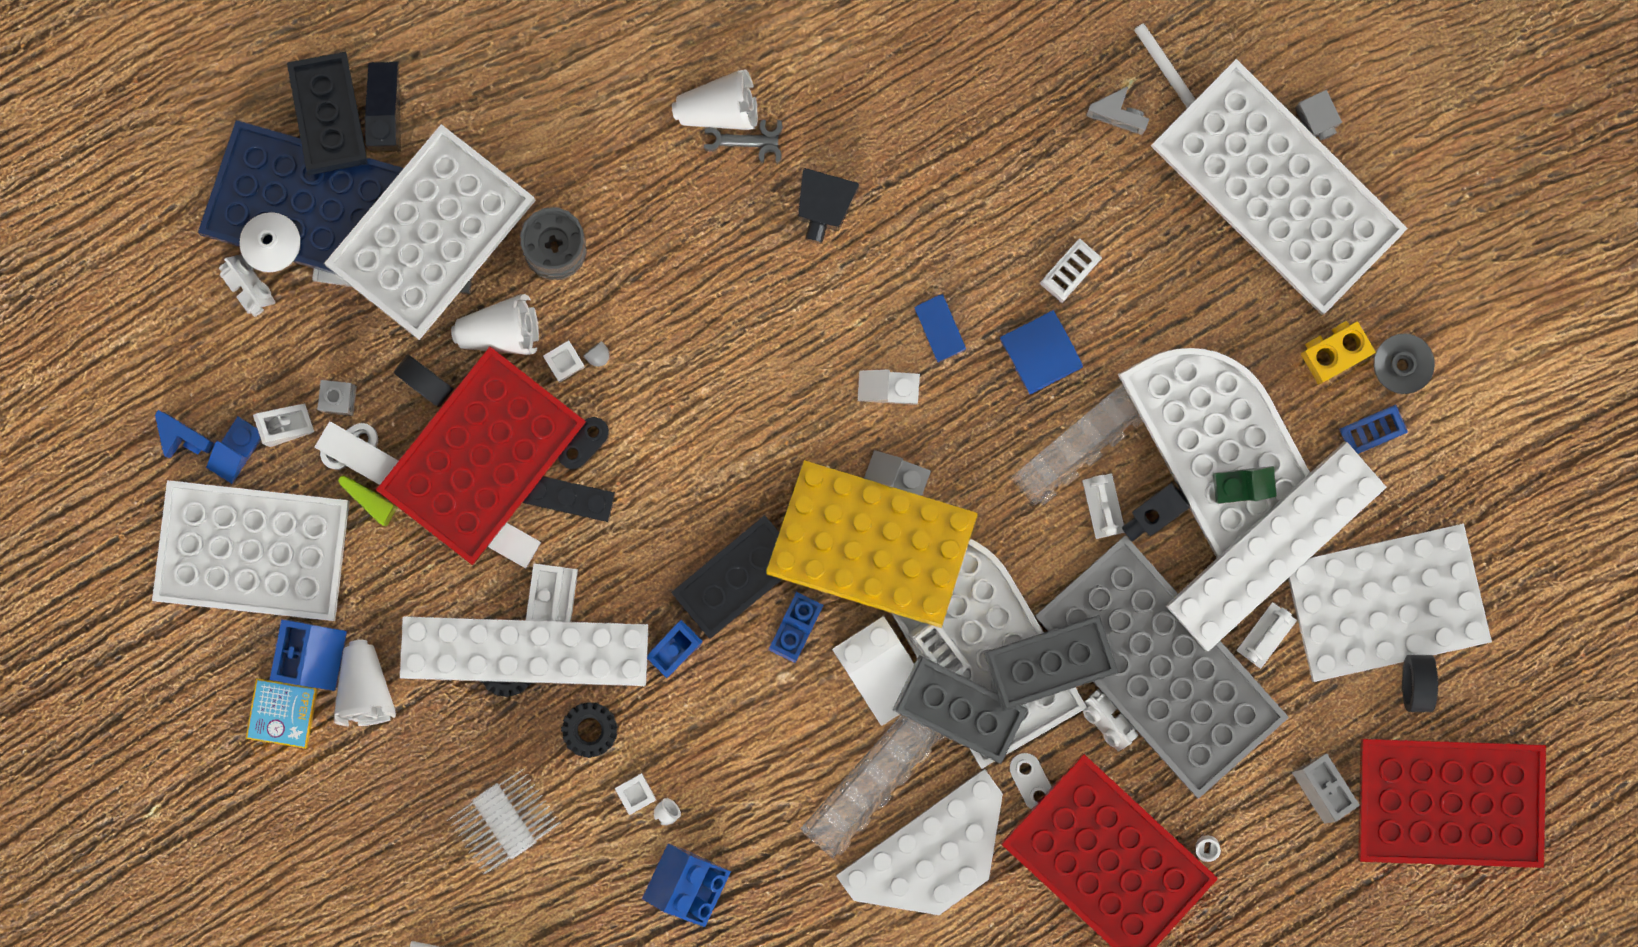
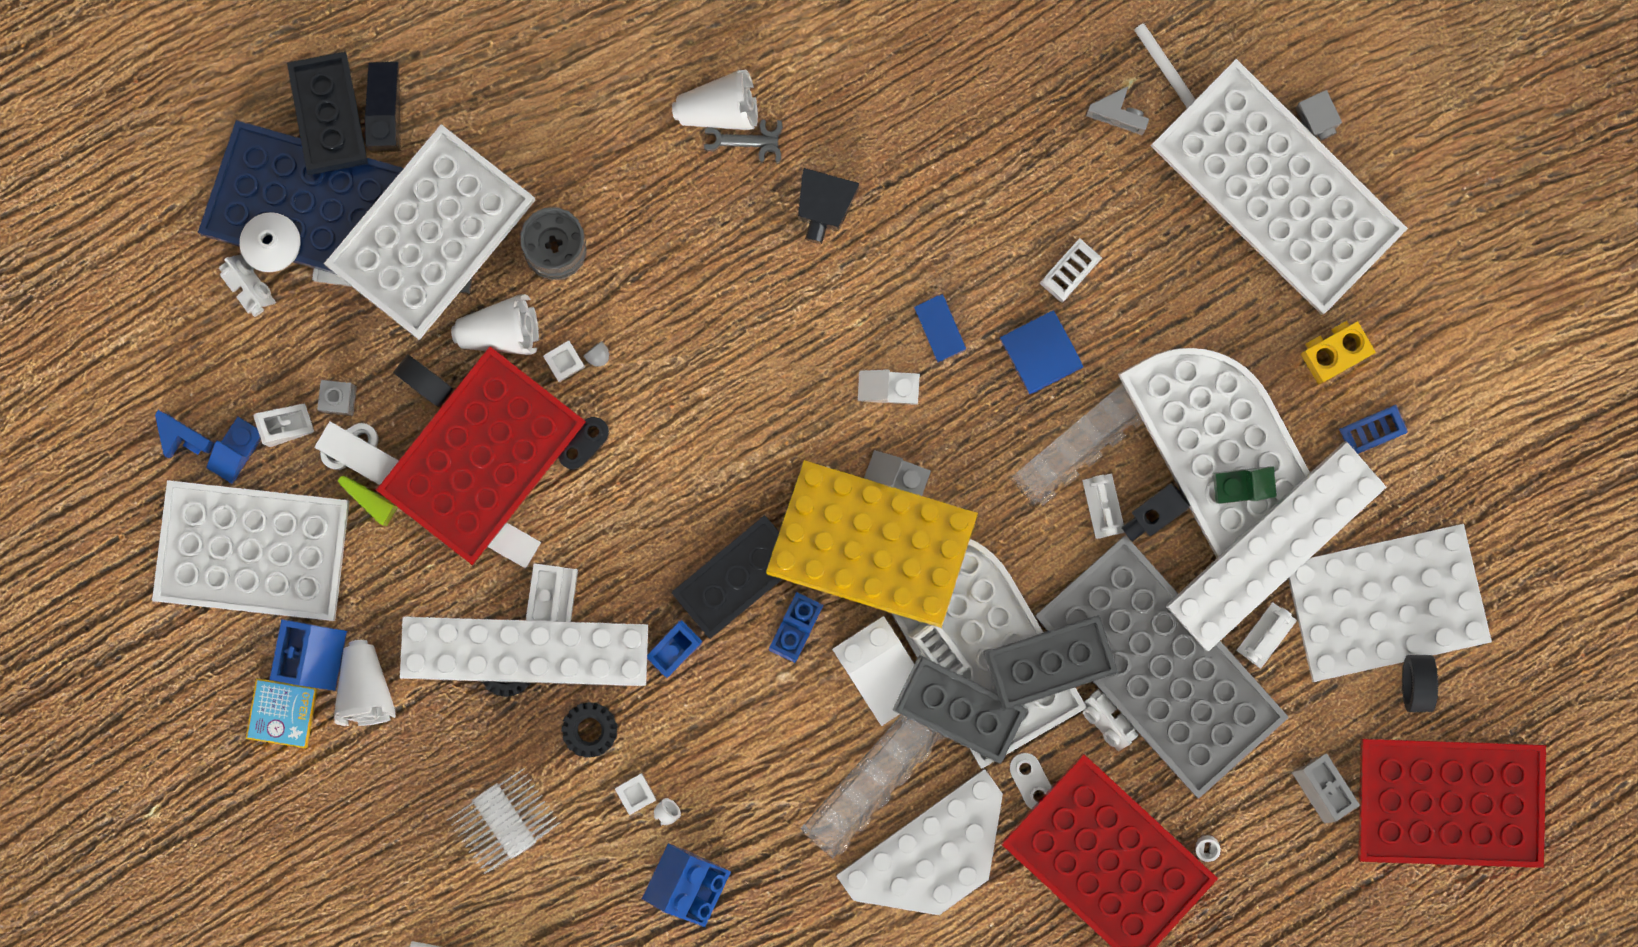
(572, 499): black plate -> none
(1416, 355): dark grey dish -> none

